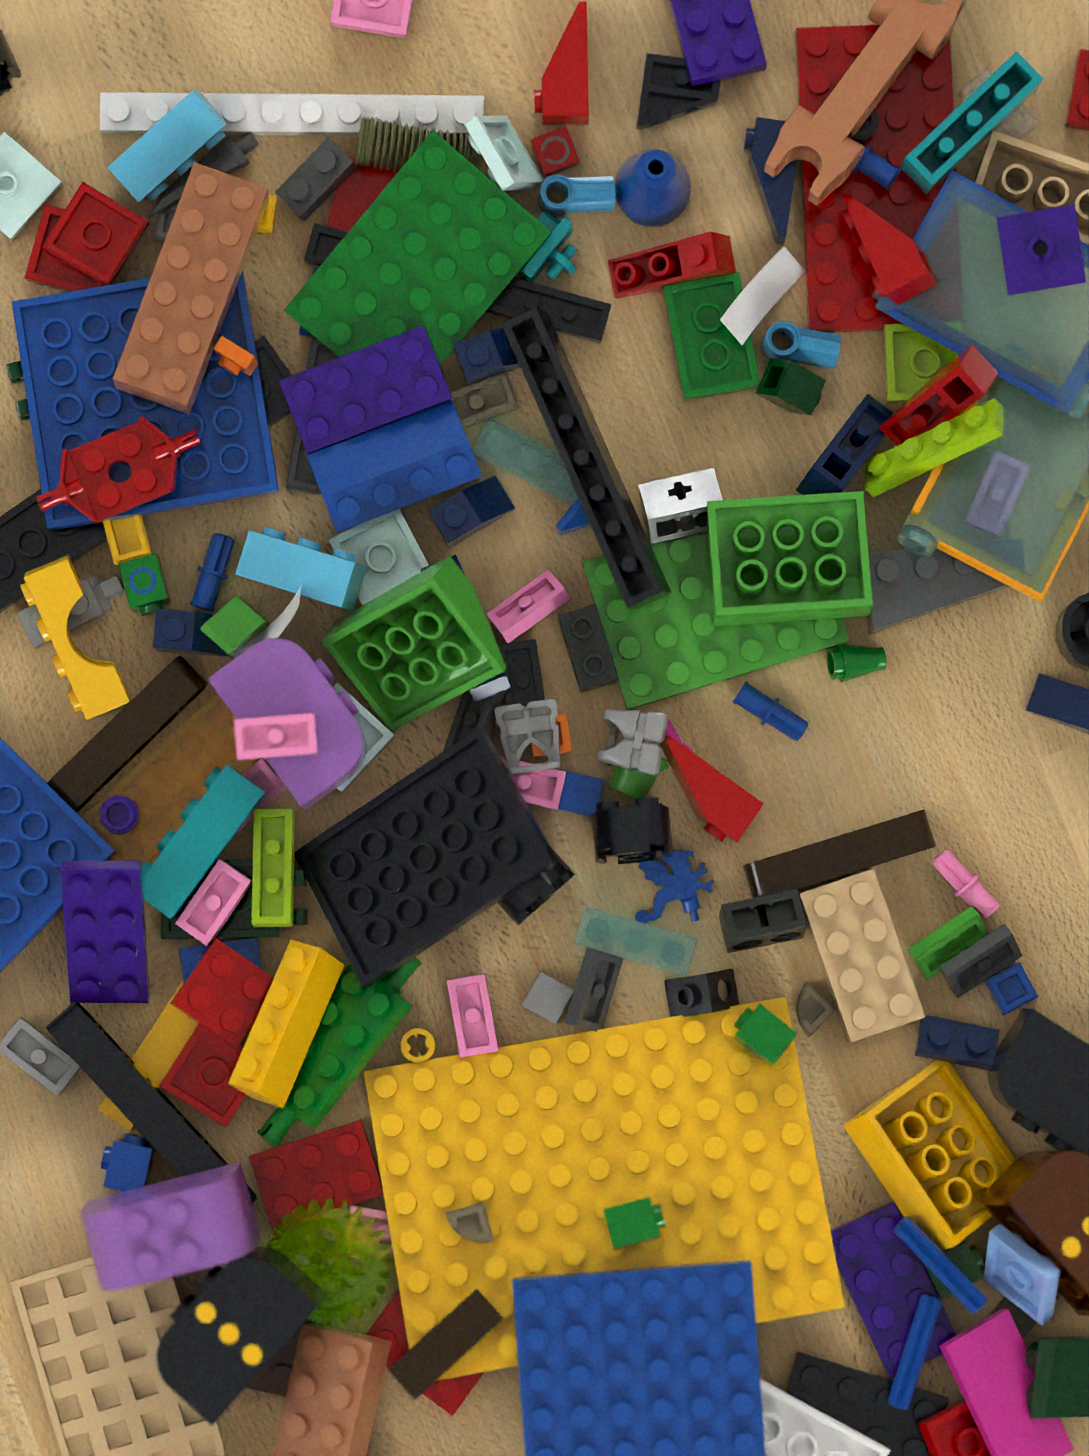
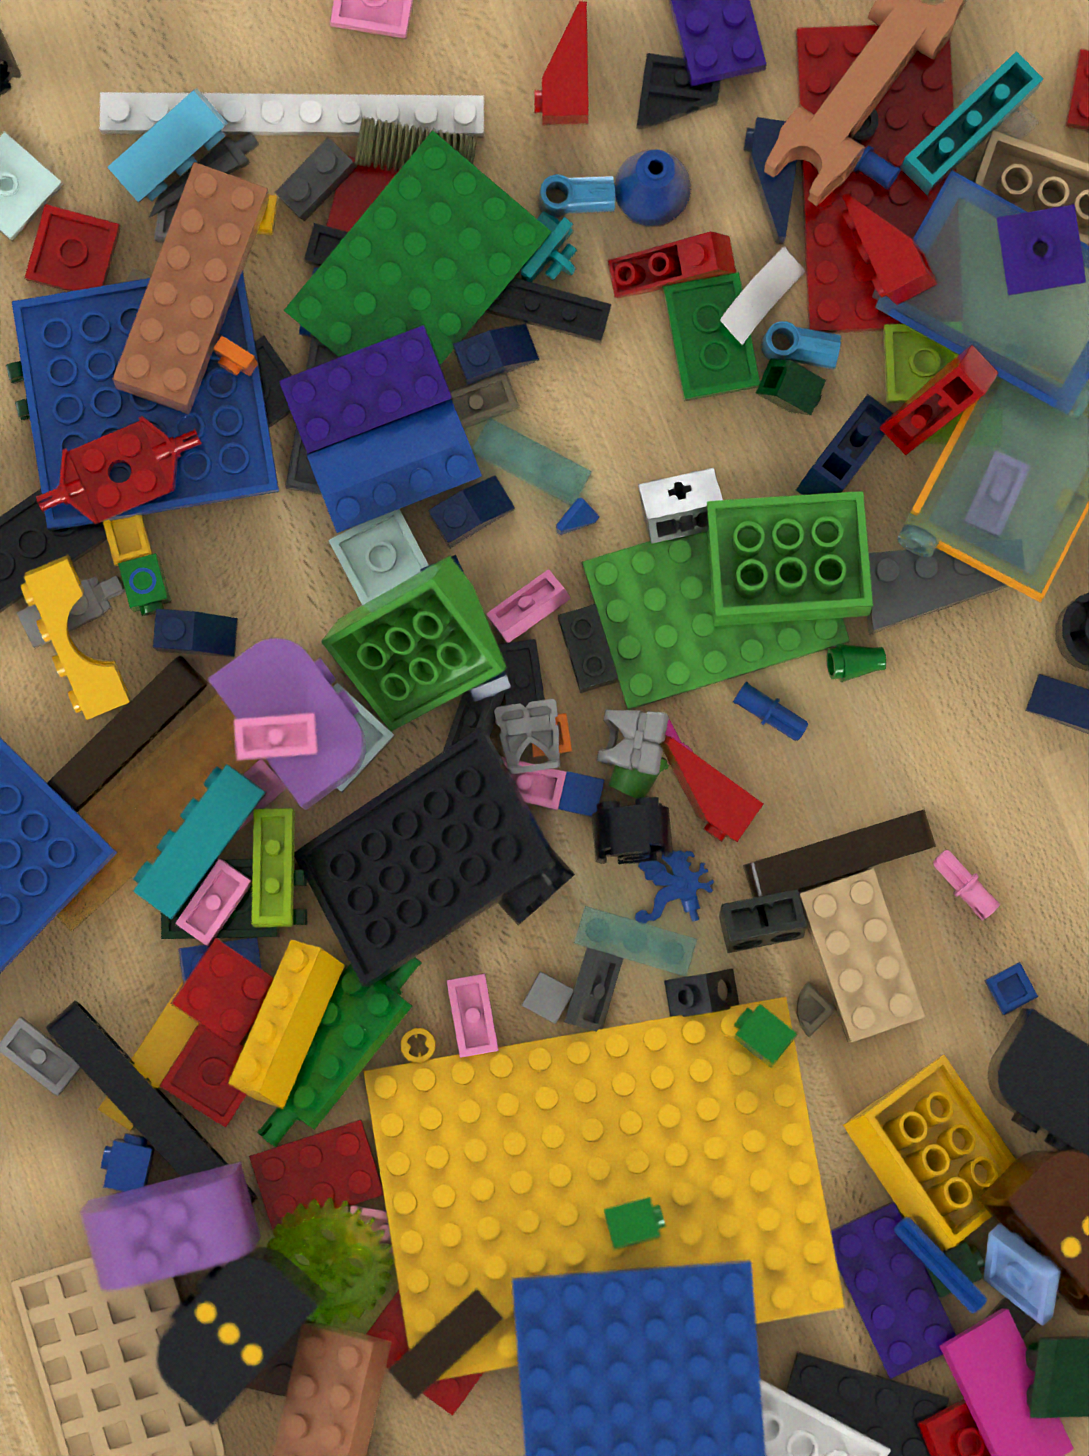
(95, 235): red tile -> none
(105, 931): dark purple plate -> none
(119, 815): dark purple plate -> none
(212, 572): blue axle -> none
(234, 625): bright green slope -> none
(277, 626): white sticker -> none
(285, 565): medium azure brick -> none
(471, 1223): dark tan tile -> none
(504, 153): light aqua plate -> none
(555, 151): red tile -> none
(586, 458): black brick -> none
(914, 1351): blue axle -> none
(934, 447): lime plate -> none
(947, 941): bright green plate -> none
(957, 1042): dark blue plate -> none
(981, 960): dark grey plate -> none

